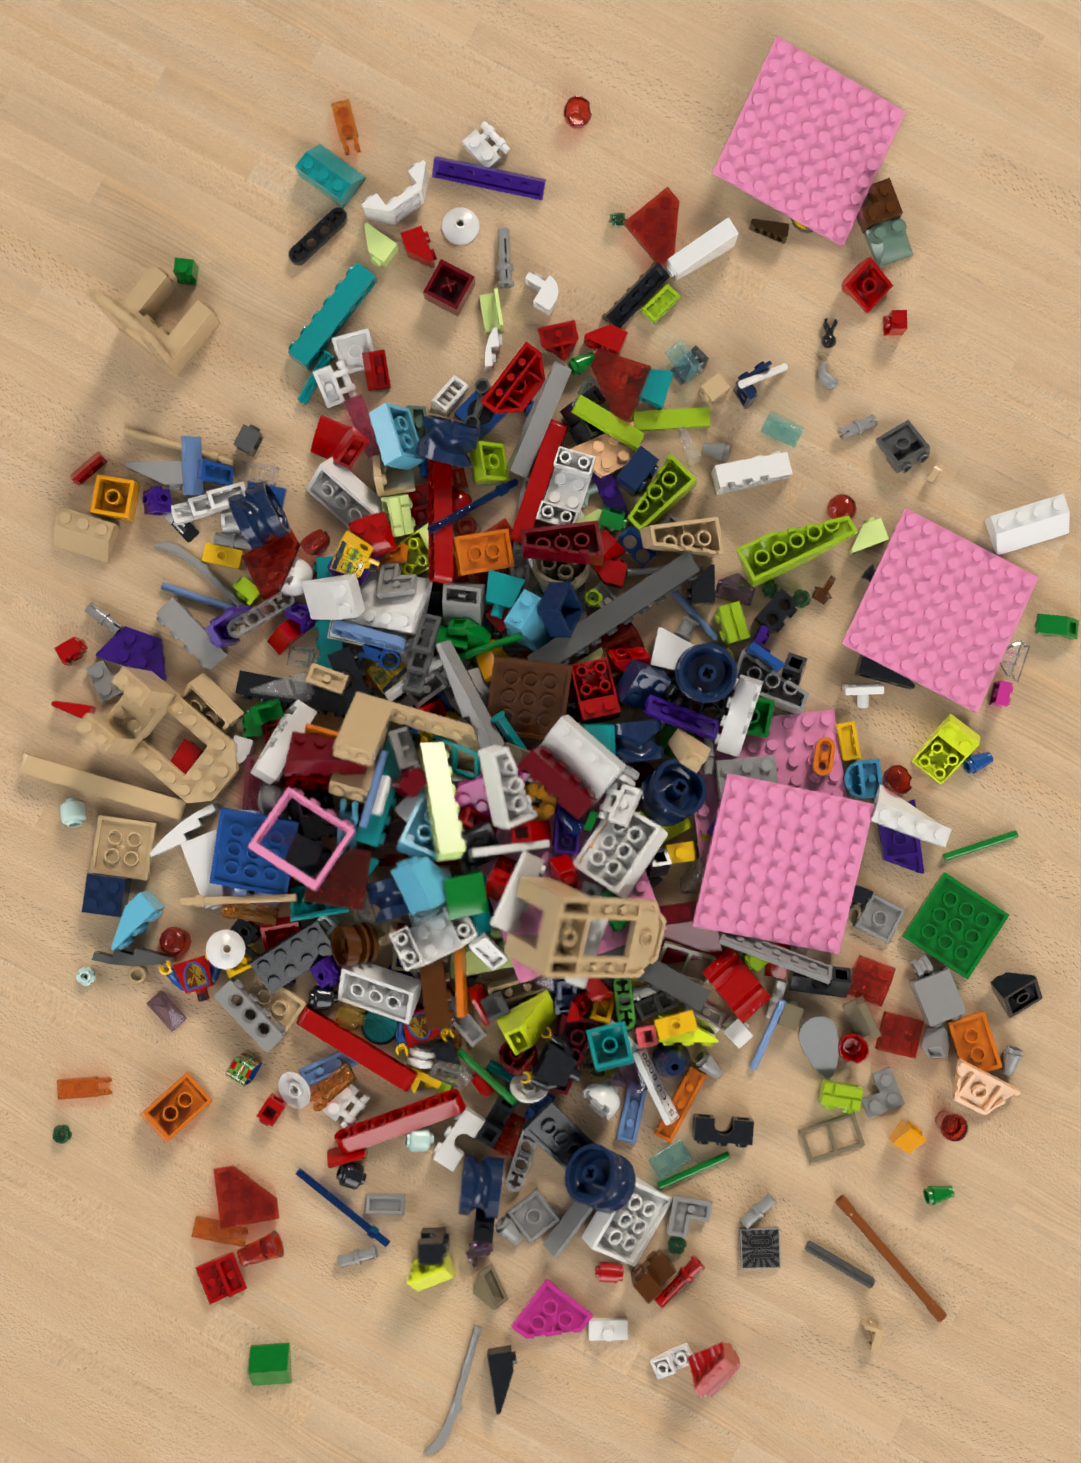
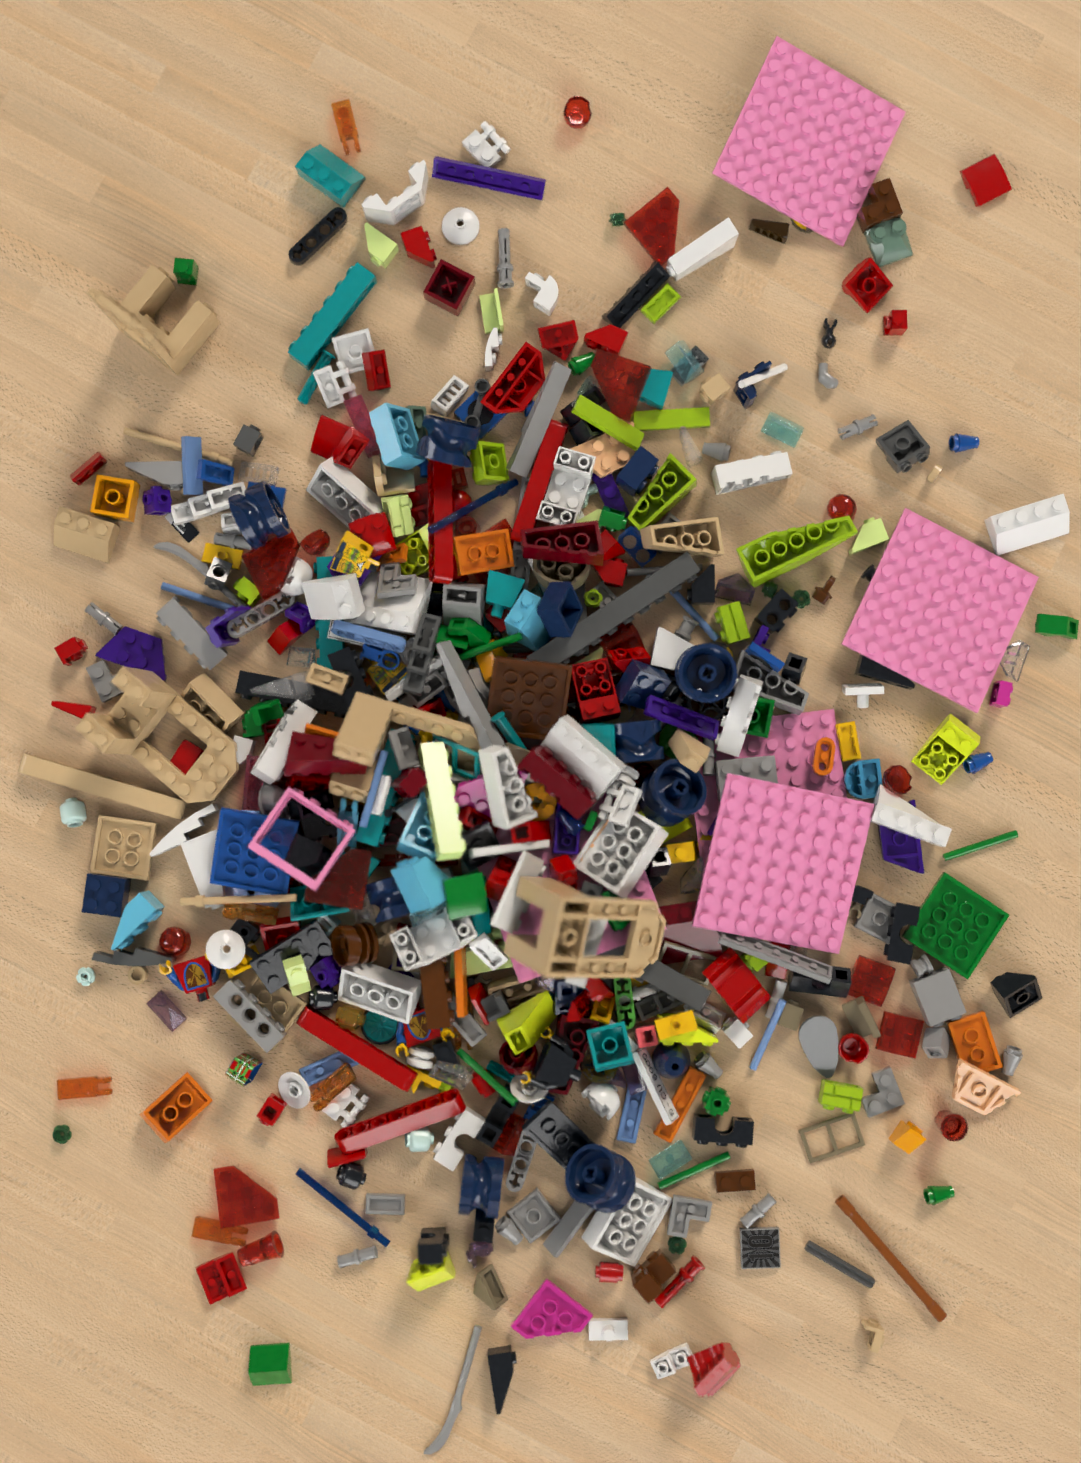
(218, 567): none -> dark grey brick
(297, 975): none -> yellowish green slope
(388, 813): none -> black hinge
(711, 1096): none -> green brick
(735, 1180): none -> reddish brown plate
(897, 949): none -> black arch
(962, 442): none -> blue cone
(986, 180): none -> red slope

